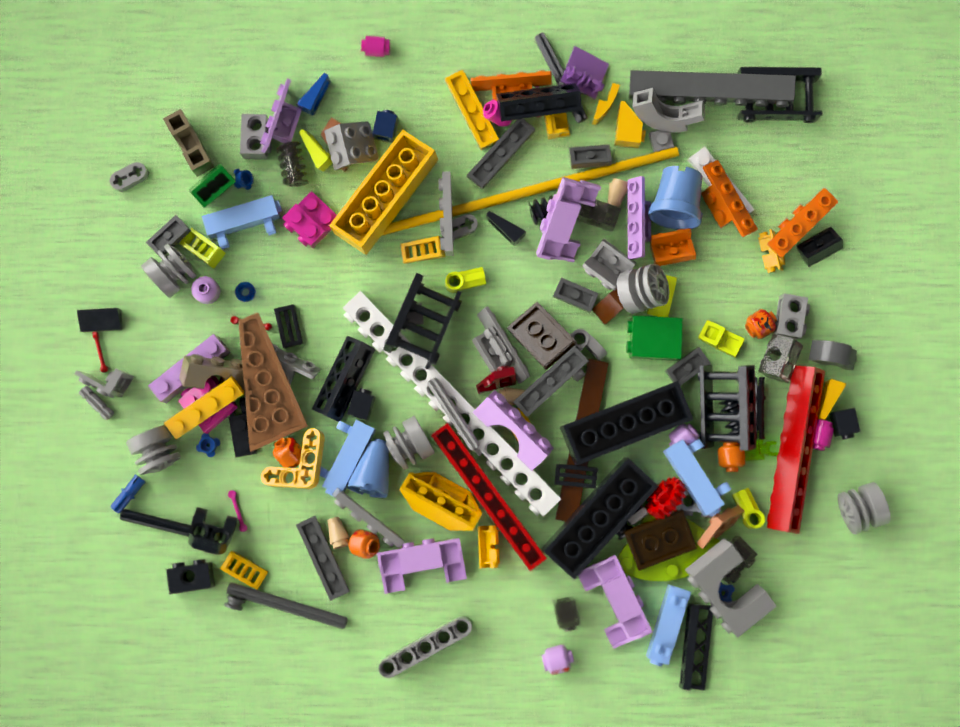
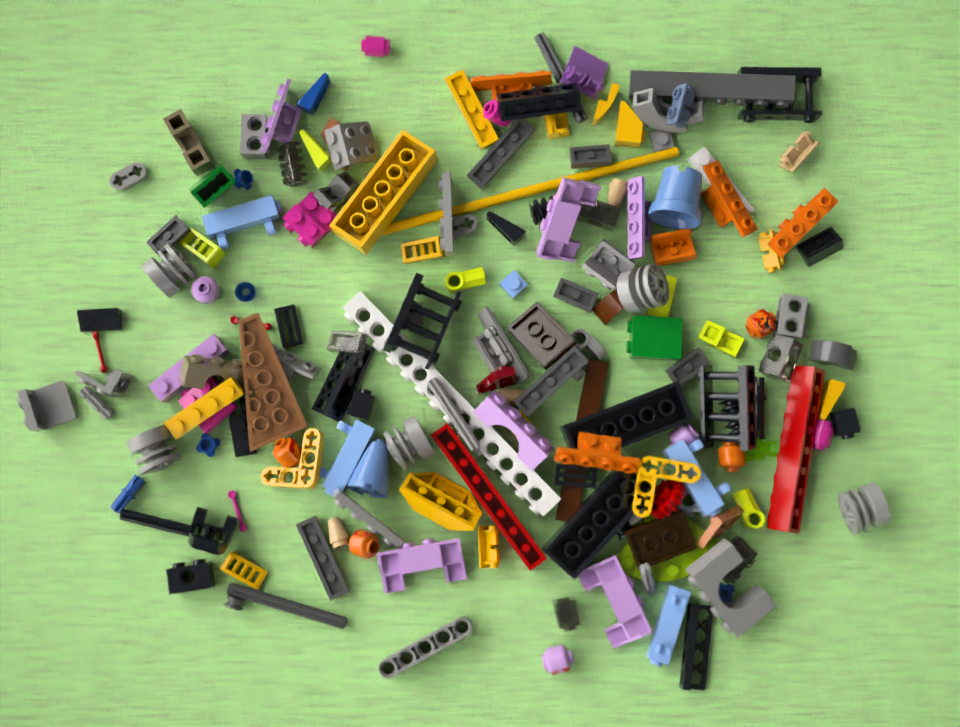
(46, 406): none -> light grey bracket
(337, 192): none -> dark grey brick
(347, 342): none -> clear smoke tile
(385, 126): dark blue brick -> none
(513, 284): none -> light blue plate
(598, 452): none -> orange bracket
(648, 578): none -> light grey axle
(651, 476): none -> yellow beam
(682, 96): none -> sand blue hinge
(796, 155): none -> tan hinge

